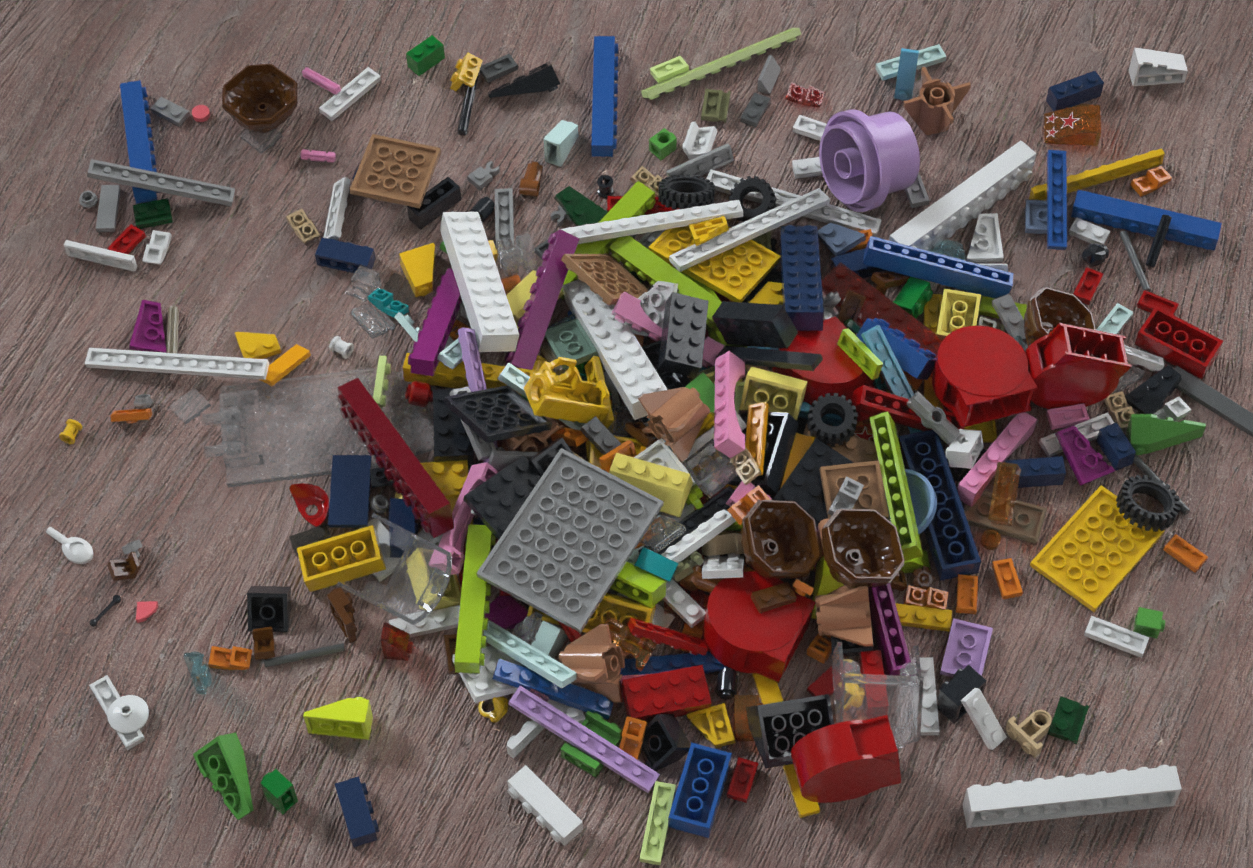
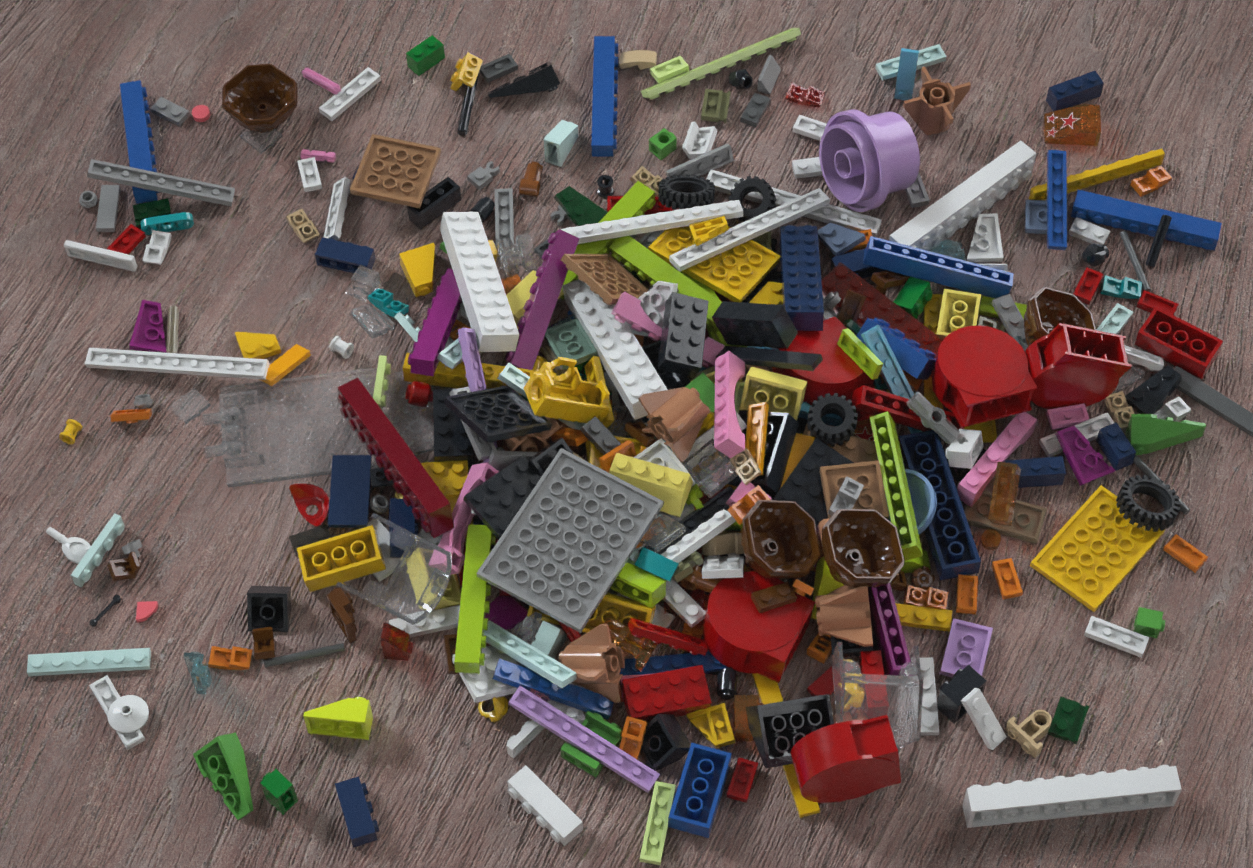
(89, 662): none -> light aqua plate
(98, 549): none -> light aqua plate
(178, 221): none -> teal beam
(309, 174): none -> white plate
(642, 58): none -> tan slope
(740, 79): none -> black rock
(1125, 288): none -> teal slope
(1156, 67): white wedge -> none

